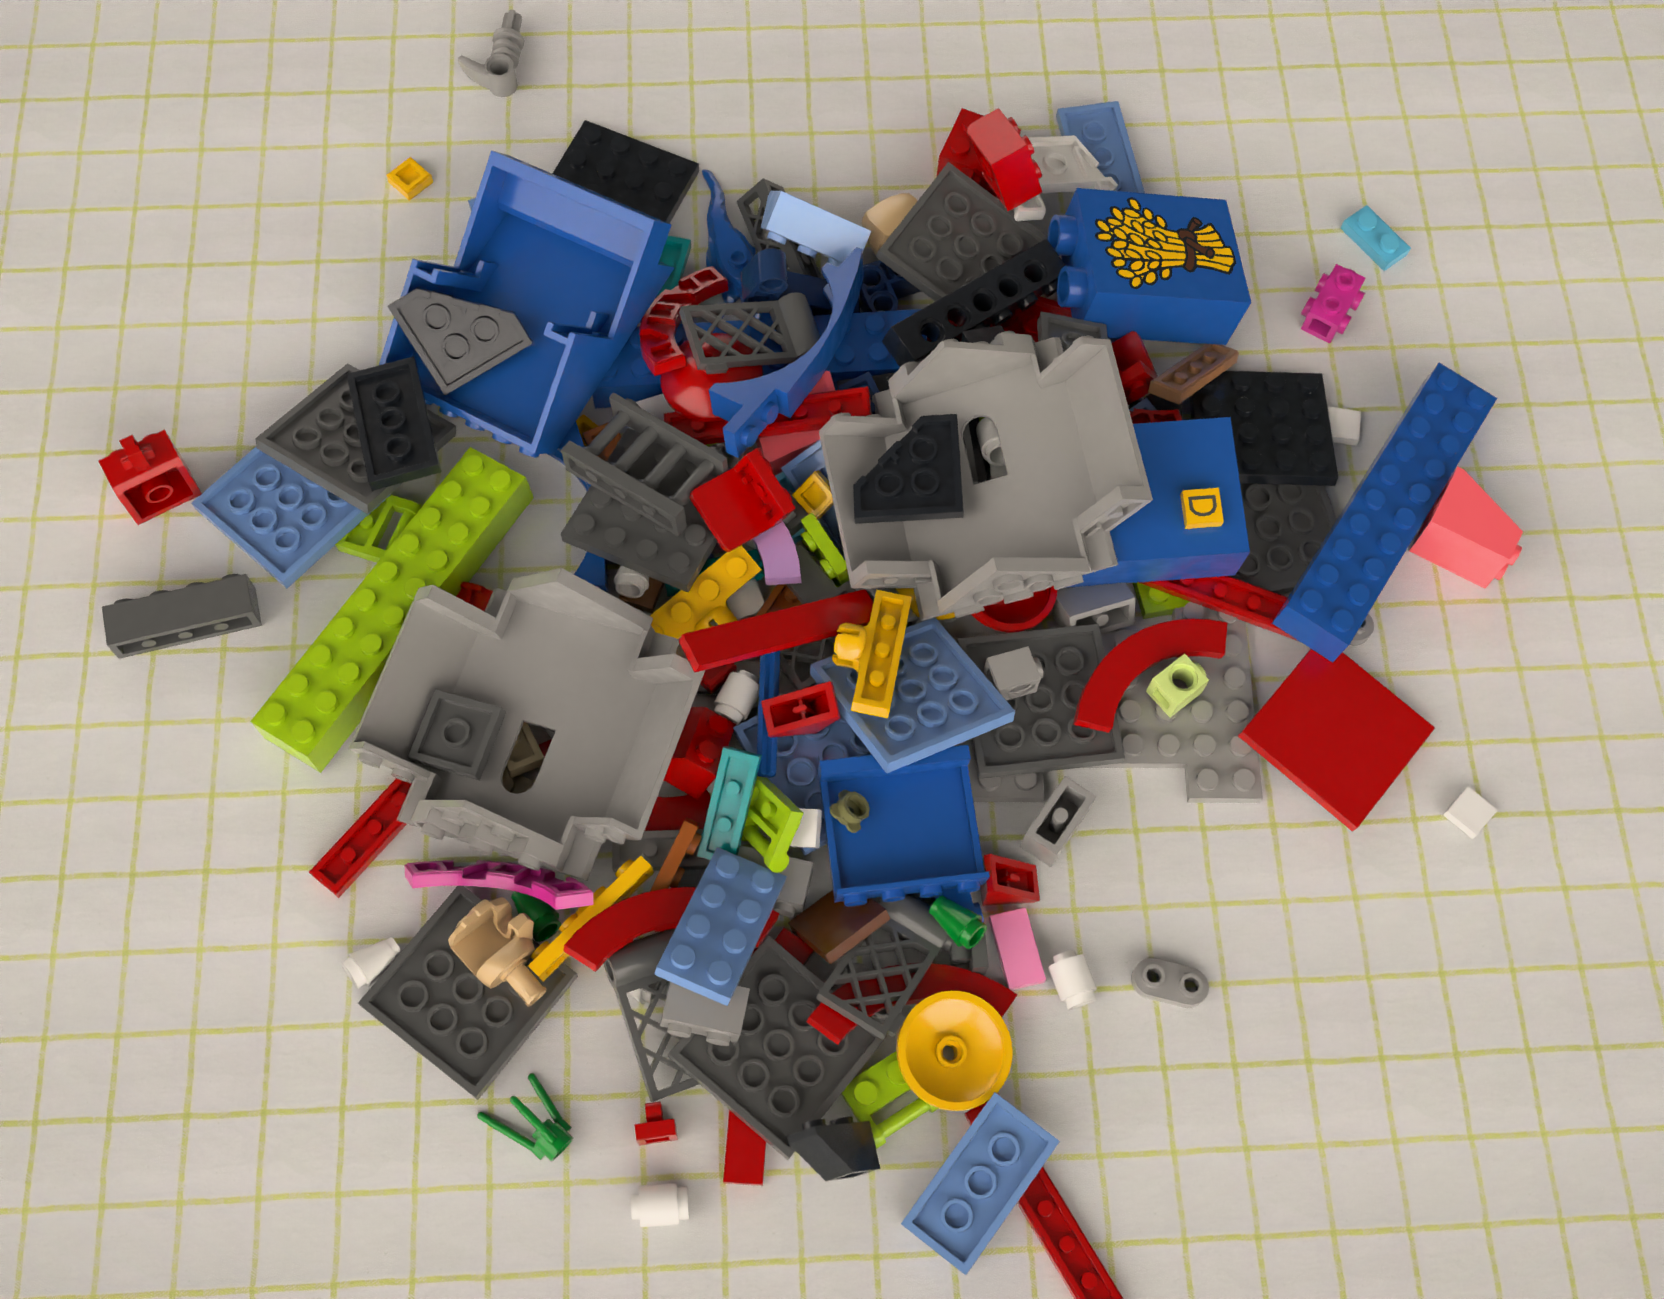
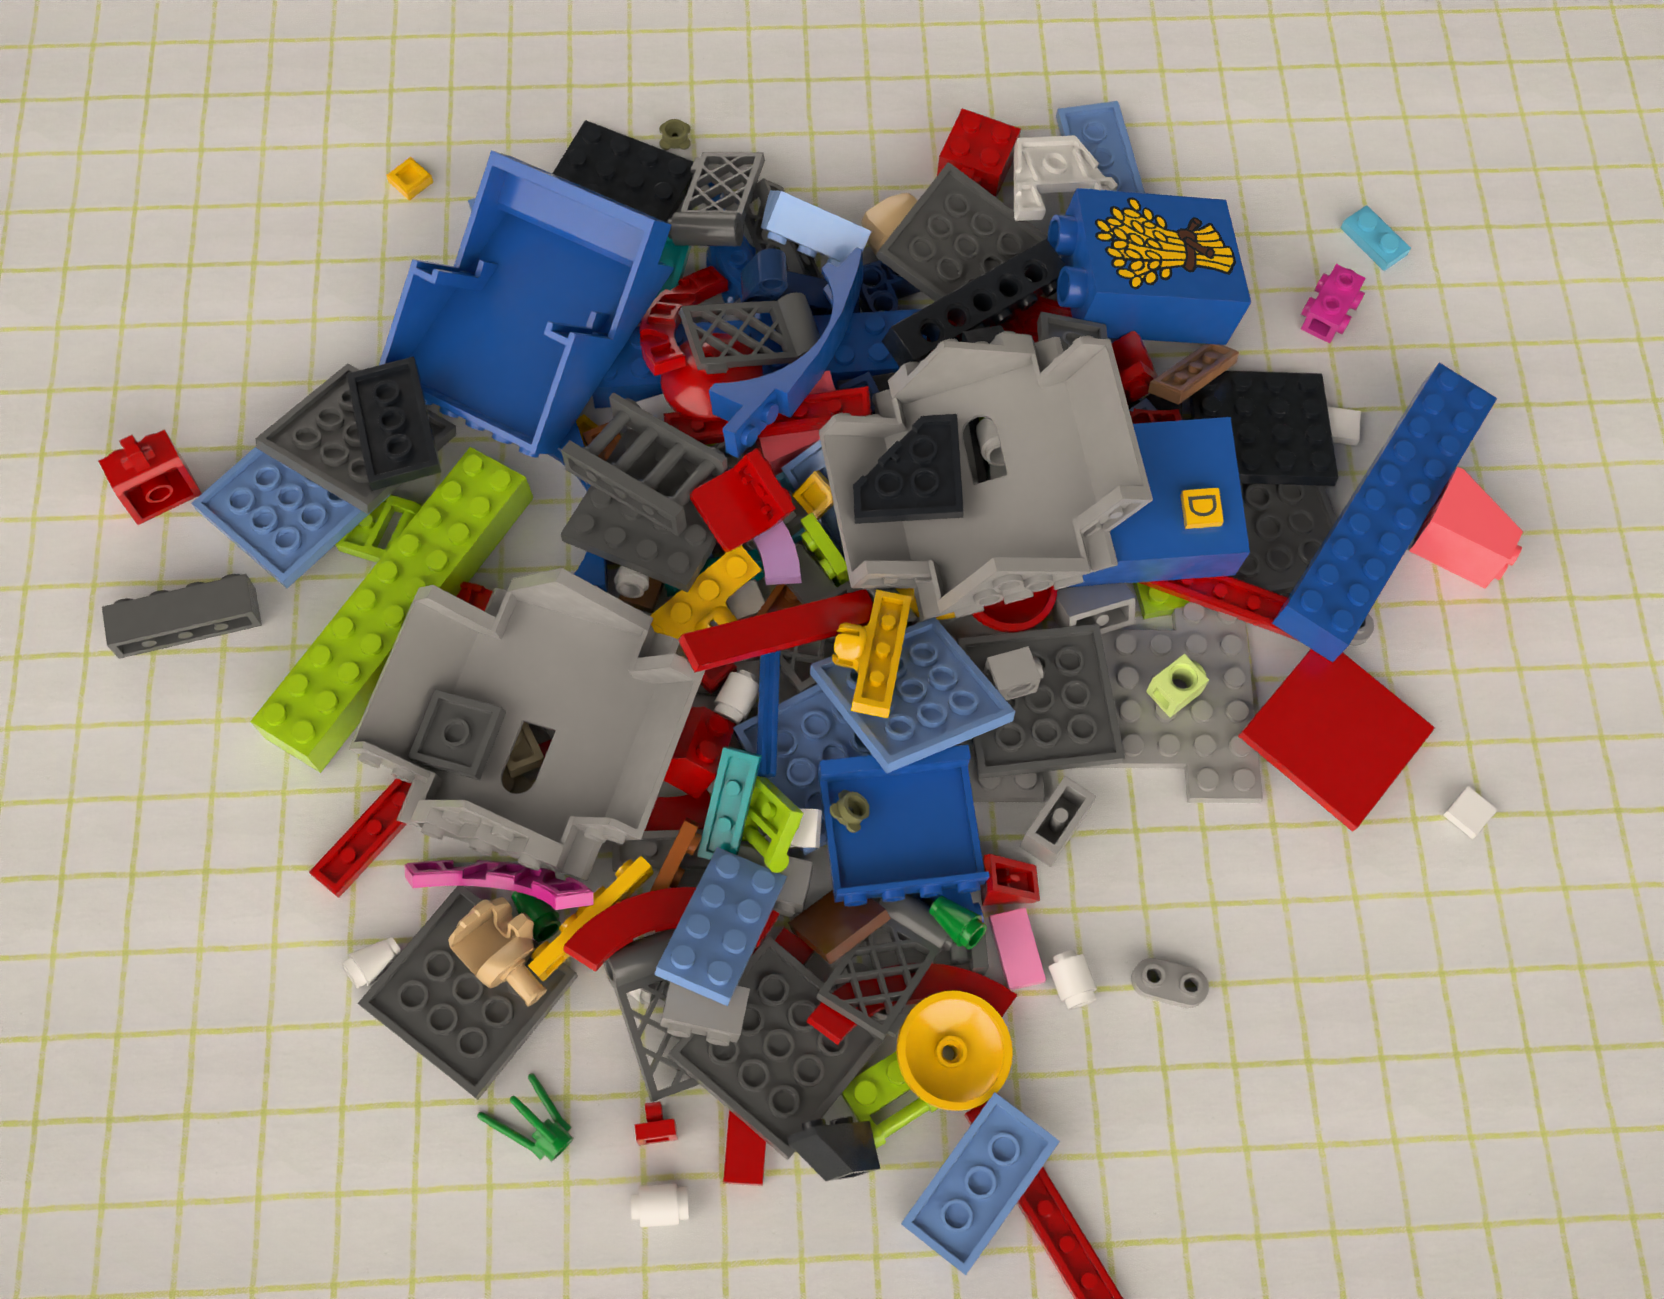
(458, 335): plate -> none
(499, 69): light grey piece -> none
(672, 128): none -> olive plate
(712, 224): none -> dark grey piece
(801, 711): red slope -> none
(1005, 159): red hinge -> none
(1138, 653): red tile -> none

